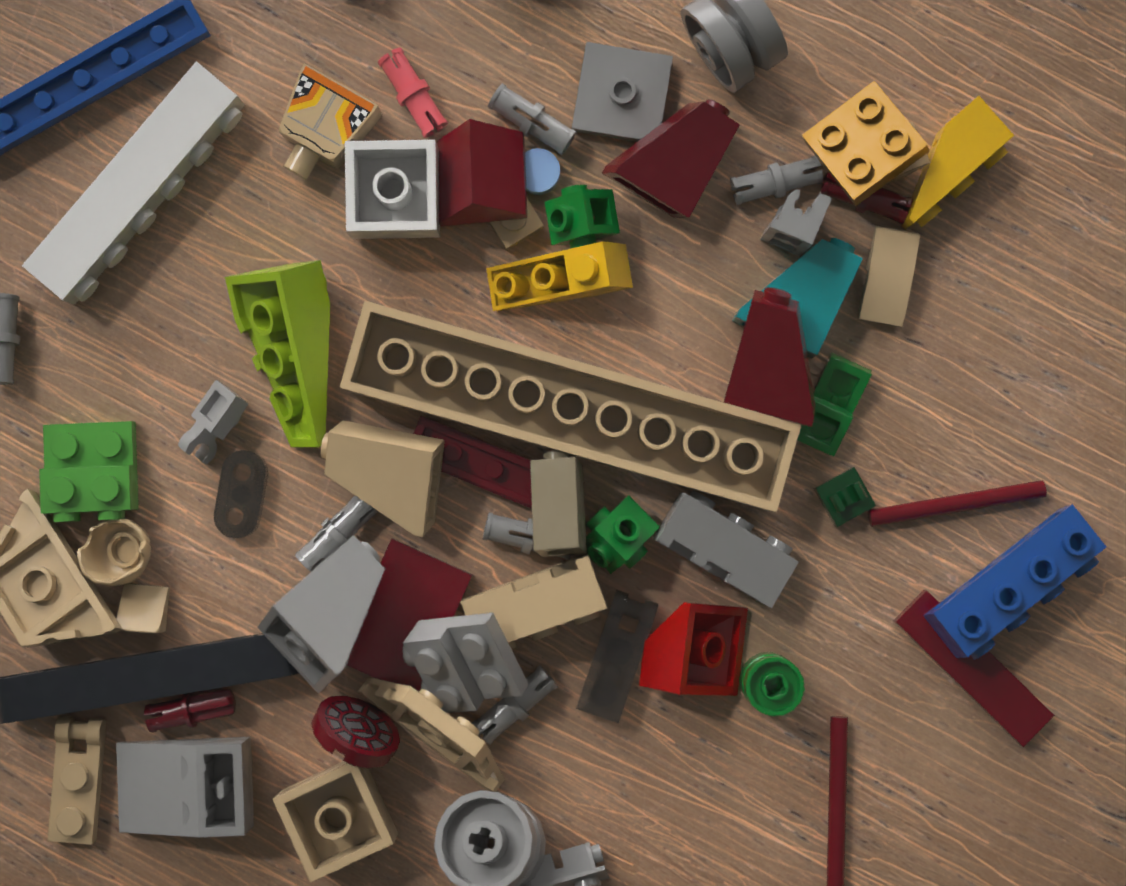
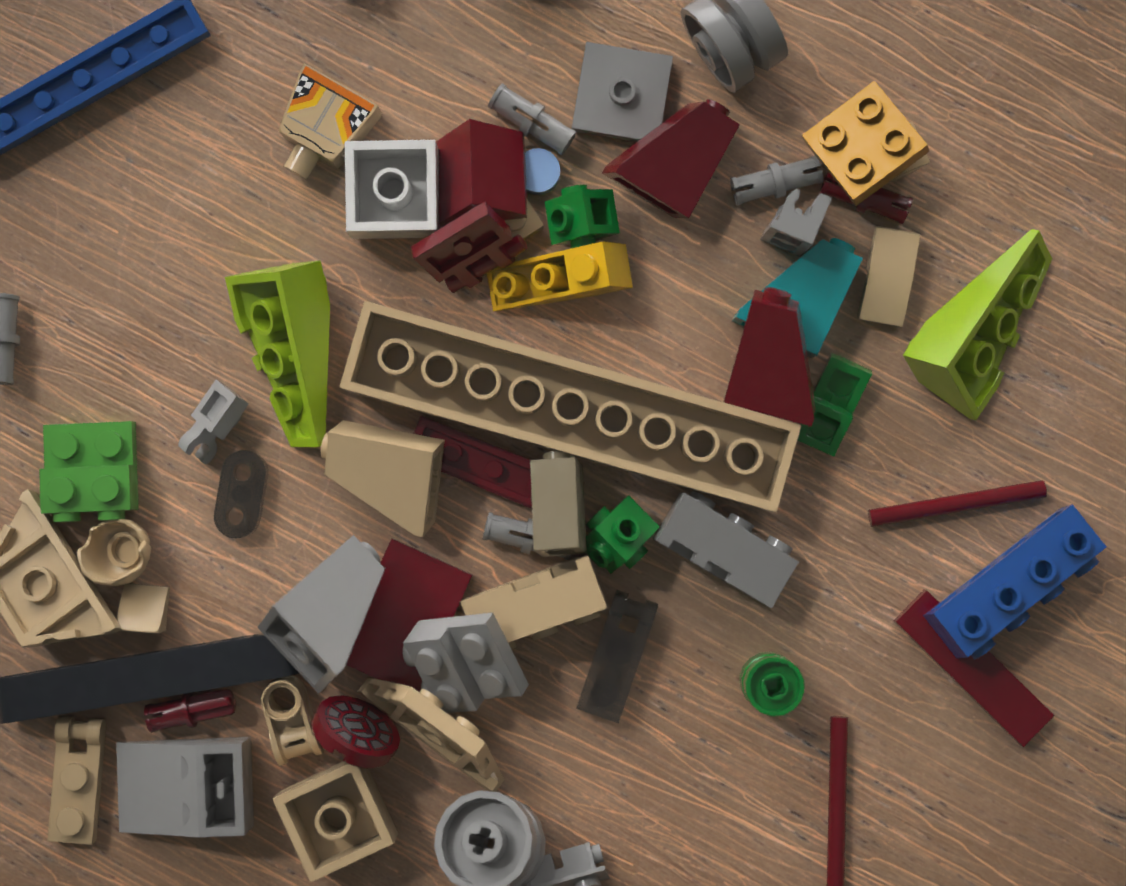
(135, 185): white brick -> none
(290, 723): none -> tan piece
(335, 532): light grey pin -> none
(412, 92): coral pin -> none
(468, 248): none -> dark red plate
(511, 709): light grey pin -> none
(696, 651): red slope -> none
(844, 497): dark green tile -> none
(957, 150): yellow slope -> none
(967, 337): none -> lime wedge

